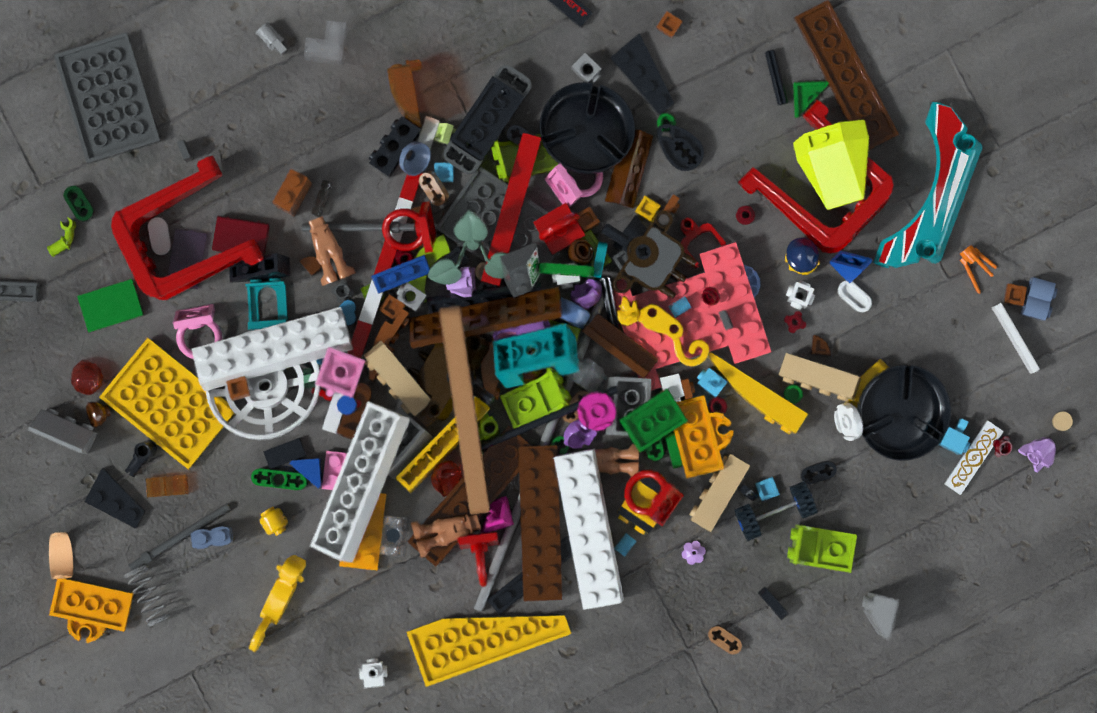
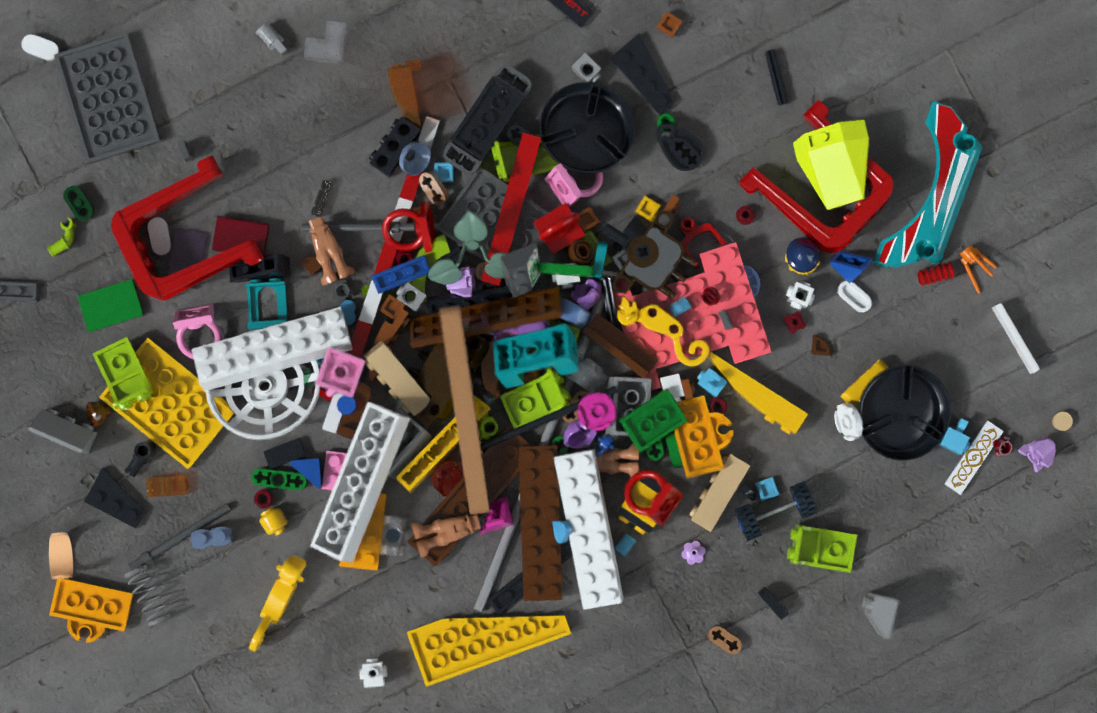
(40, 47): none -> white tile
(86, 377): clear red hair -> none
(123, 374): none -> lime bracket
(238, 388): dark orange plate -> none
(257, 498): none -> dark red plate
(292, 192): dark orange brick -> none
(444, 133): yellowish green tile -> none
(479, 545): red tile -> none
(562, 530): none -> dark azure tile
(606, 443): none -> blue piece
(629, 171): reddish brown panel -> none
(793, 394): green tile -> none
(805, 94): green tile -> none
(816, 468): black beam -> none
(820, 377): tan brick -> none
(845, 72): reddish brown plate -> none
(935, 274): none -> red piece
(1015, 294): dark orange plate -> none
(1038, 299): sand blue brick -> none

